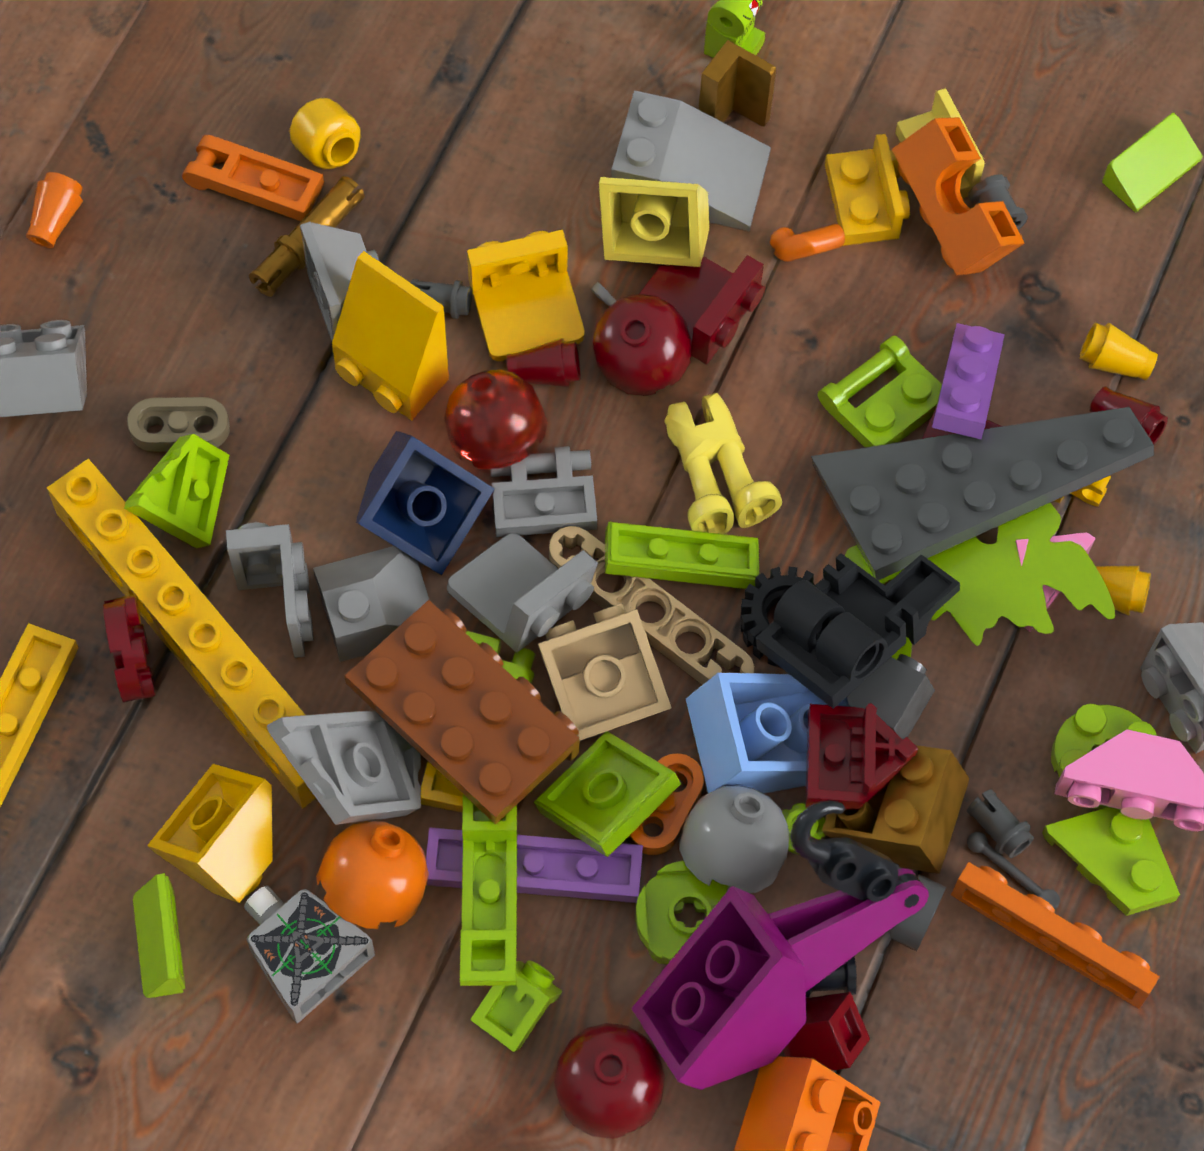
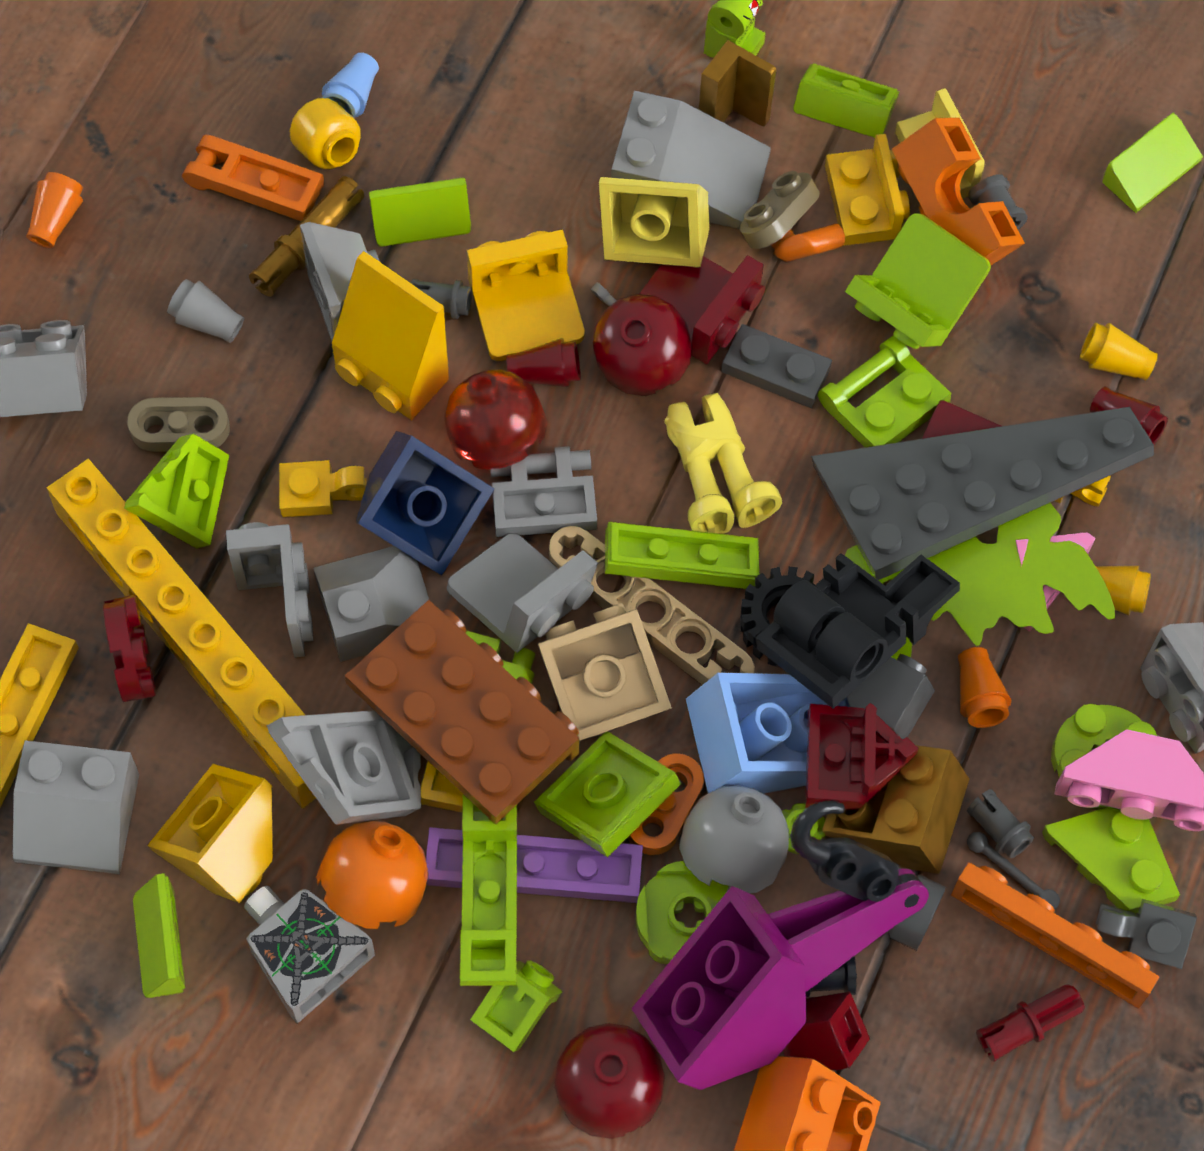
(73, 806): none -> light grey slope
(204, 311): none -> light grey cone
(312, 487): none -> yellow plate
(352, 84): none -> light blue cone
(420, 212): none -> lime slope
(776, 365): none -> dark grey plate
(779, 209): none -> dark tan plate
(845, 100): none -> lime slope
(921, 283): none -> lime bracket
(968, 381): medium lavender plate -> none
(982, 693): none -> orange cone
(1030, 1021): none -> dark red axle
(1155, 932): none -> dark grey plate

